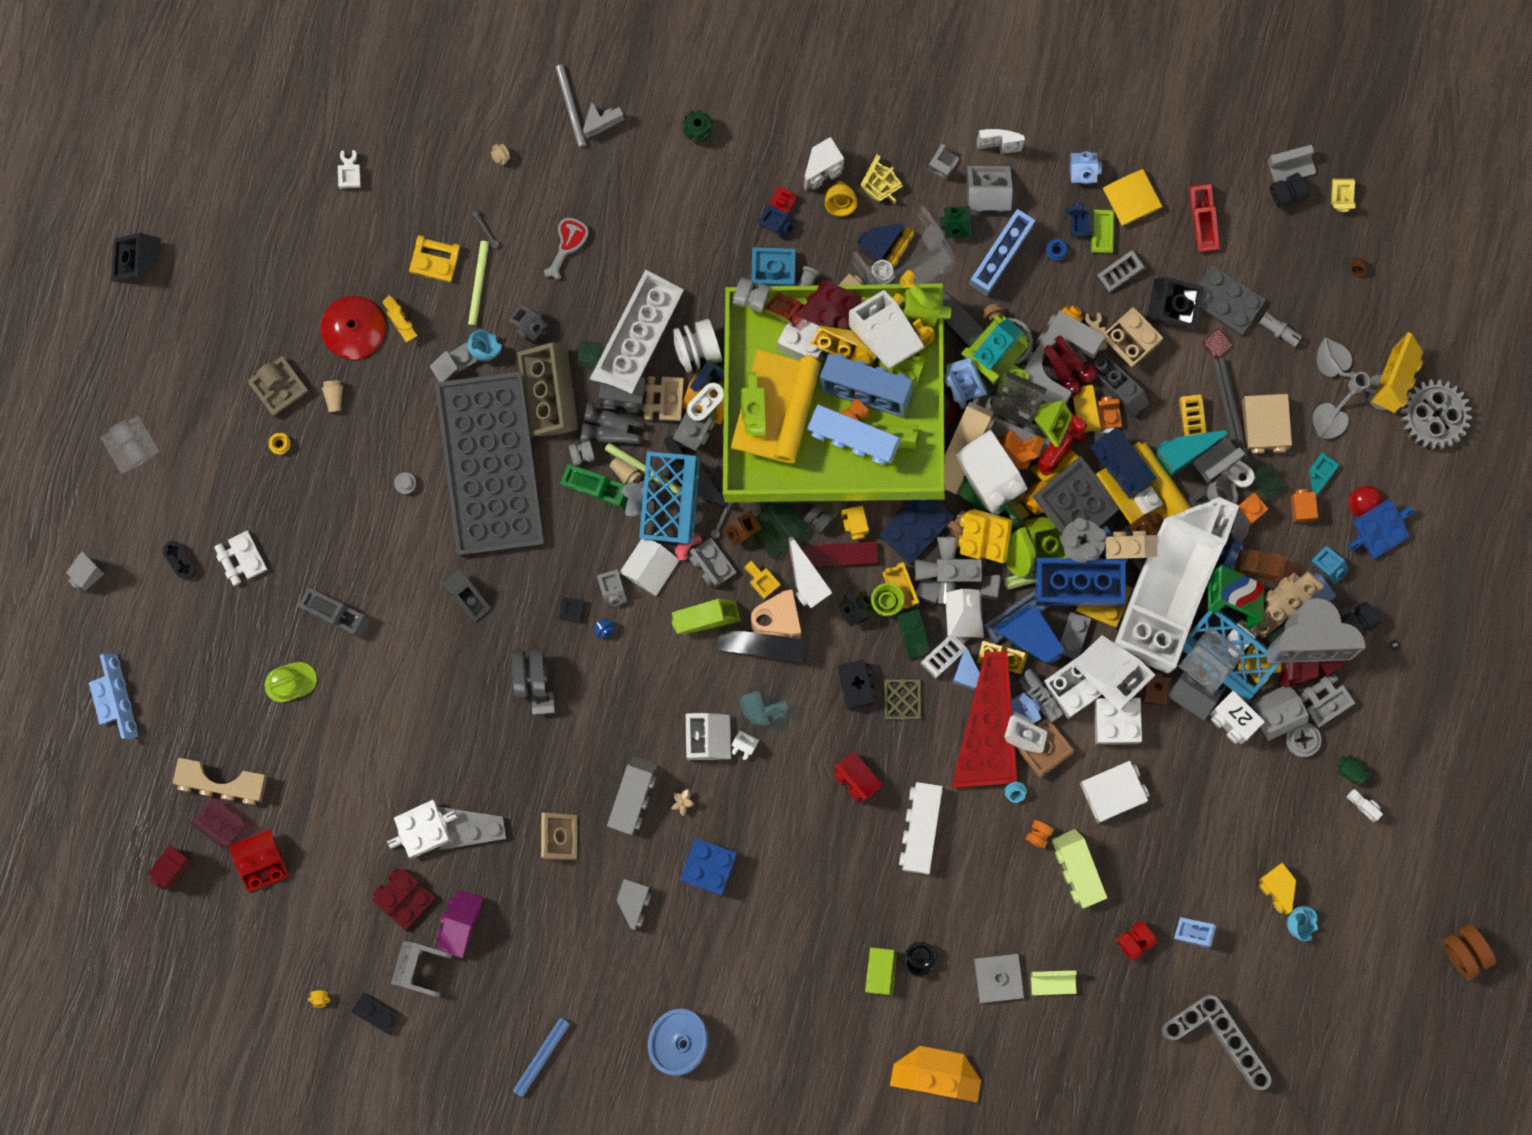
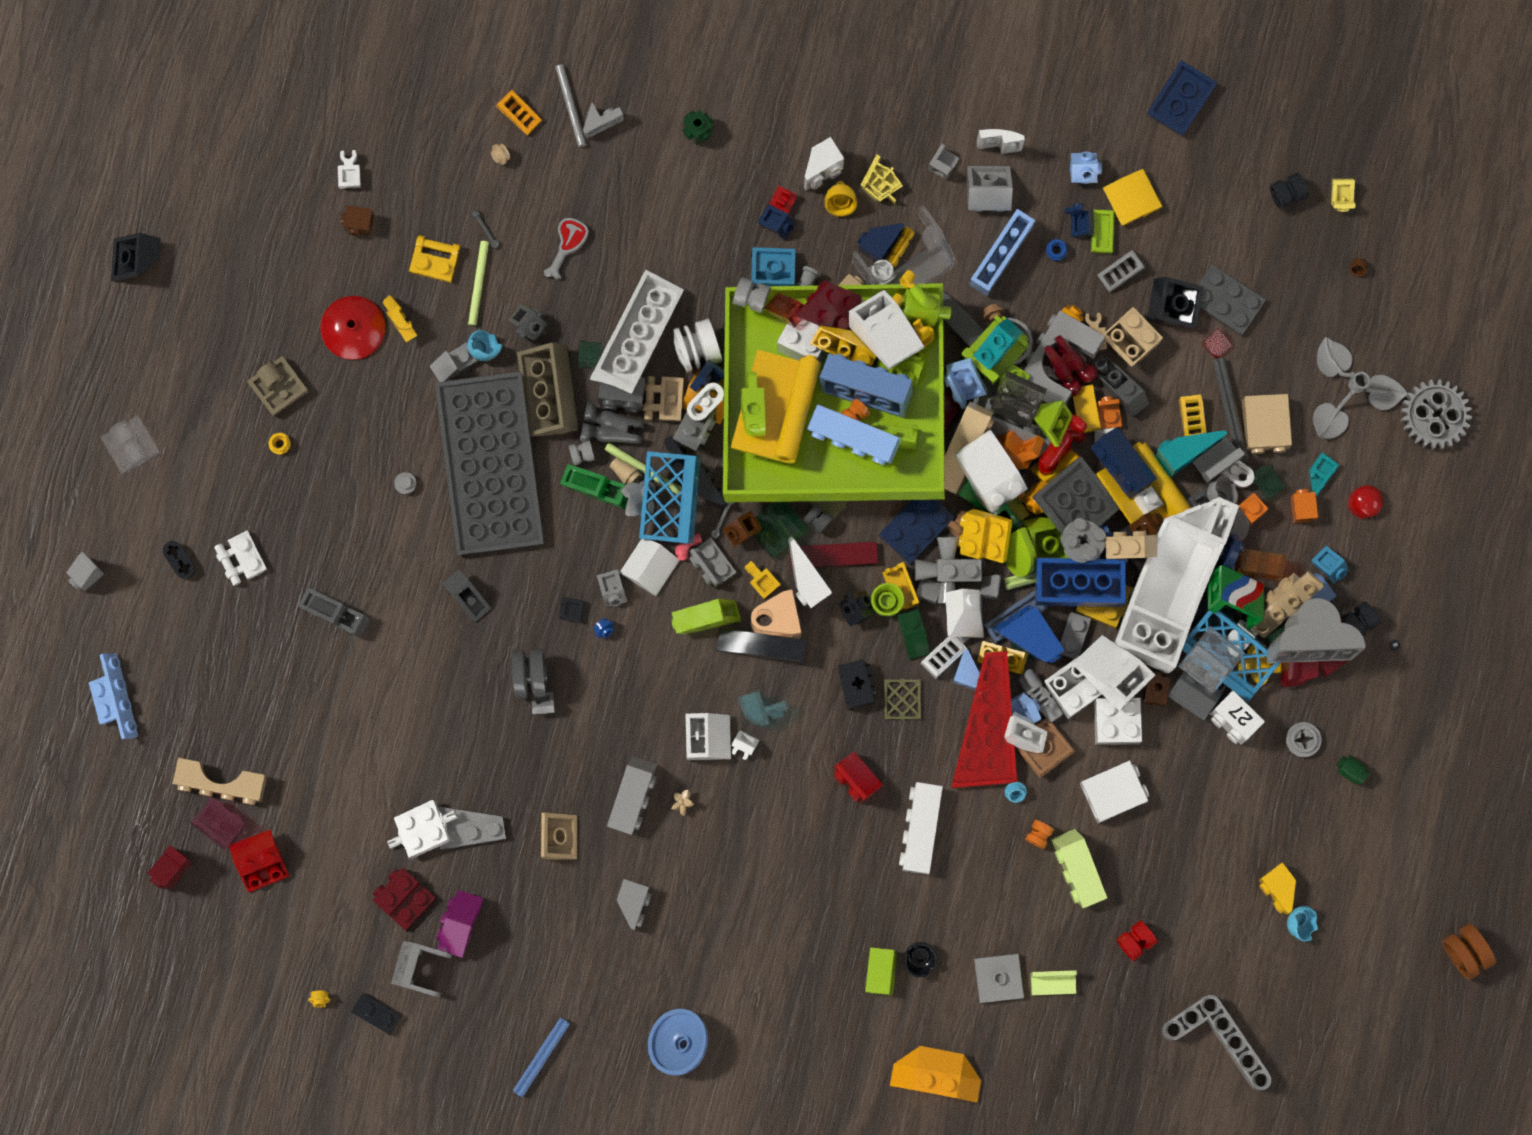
(290, 682): lime piece -> none
(333, 394): tan cone -> none
(357, 220): none -> reddish brown brick
(513, 117): none -> light orange slope
(708, 867): blue brick -> none
(855, 522): yellow brick -> none
(956, 222): dark green brick -> none
(1181, 98): none -> dark blue plate
(1195, 932): light blue slope -> none
(1203, 216): red slope -> none
(1280, 329): light grey pin -> none
(1280, 710): light grey slope -> none
(1291, 162): light grey panel -> none
(1329, 706): light grey plate -> none
(1369, 808): white plate -> none
(1381, 528): blue plate -> none
(1399, 374): yellow slope -> none

